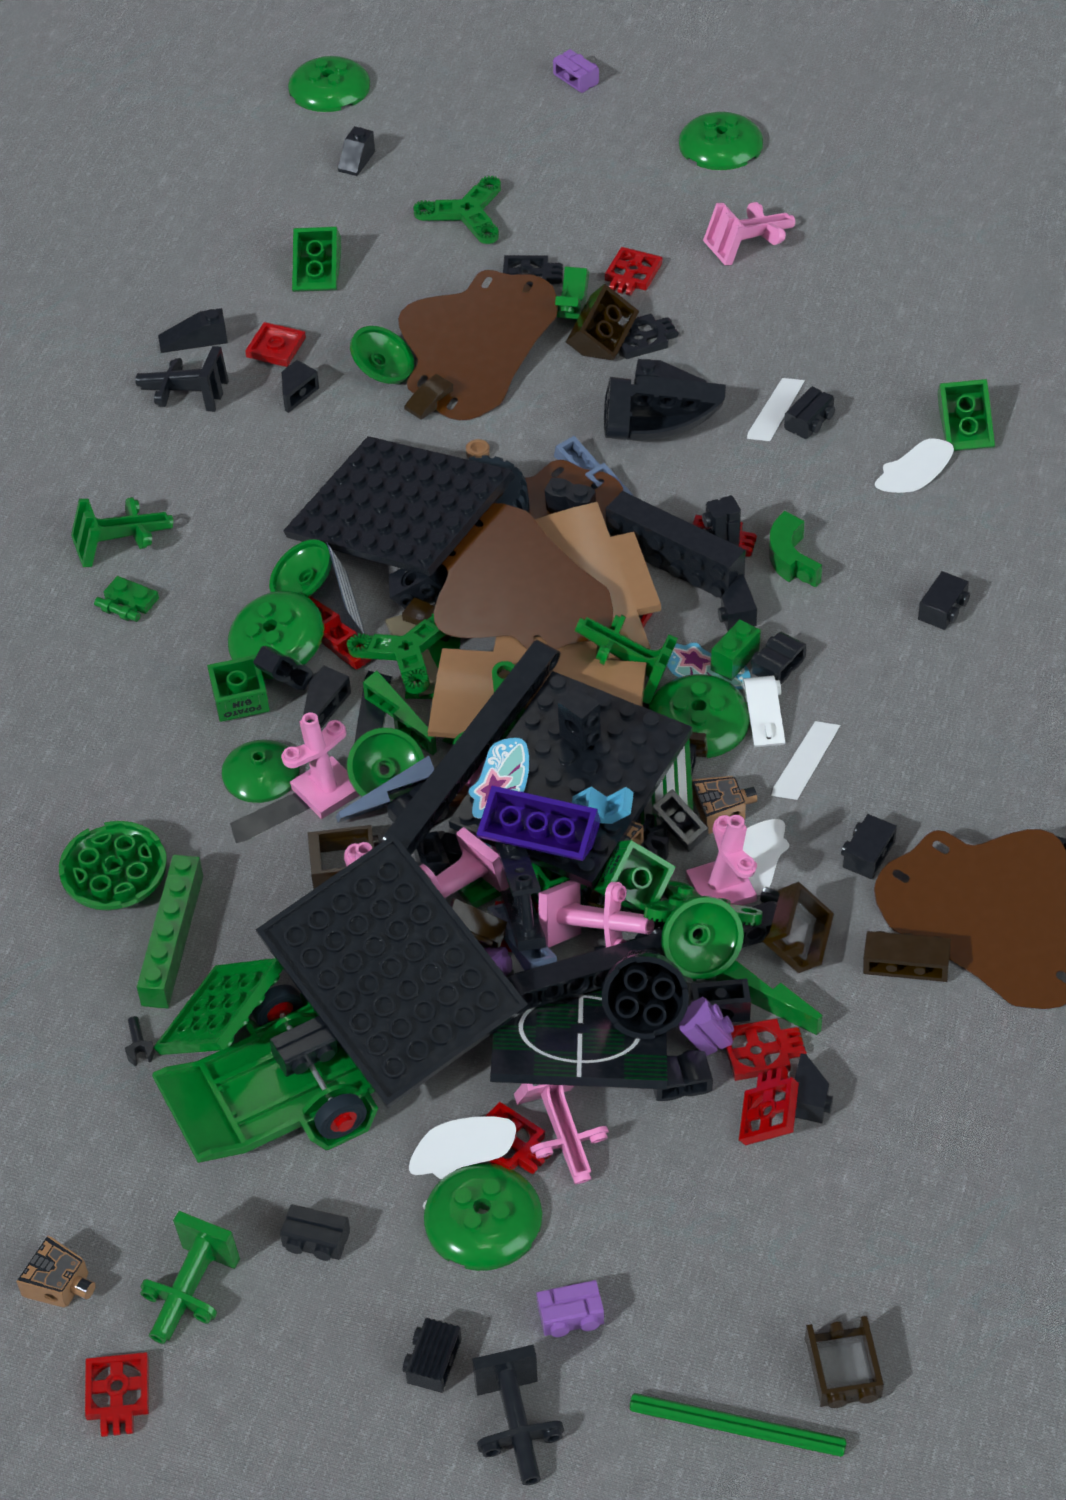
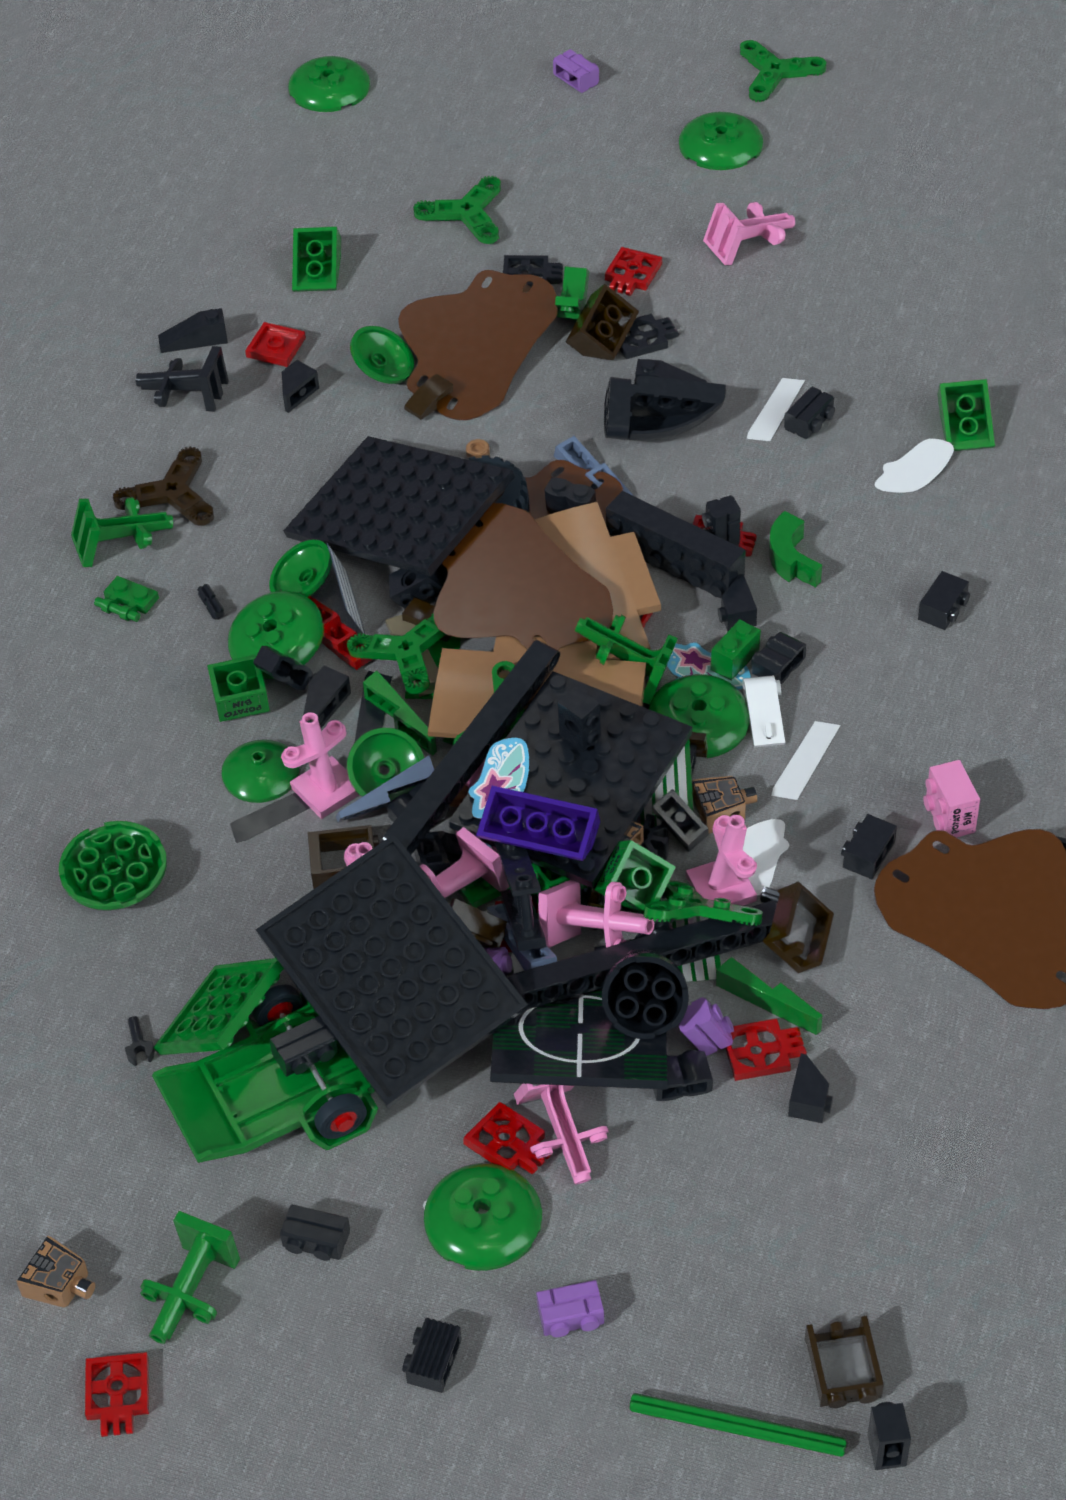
(170, 932): green brick -> none
(178, 479): none -> dark brown piece
(209, 599): none -> black piece
(356, 151): black slope -> none
(462, 1144): white sticker -> none
(505, 1373): black piece -> none
(609, 808): medium azure slope -> none
(713, 947): green dish -> none
(729, 995): black brick -> none
(767, 1085): red piece -> none
(774, 69): none -> green piece
(889, 1435): none -> black brick
(906, 956): dark brown brick -> none
(952, 799): none -> bright pink brick

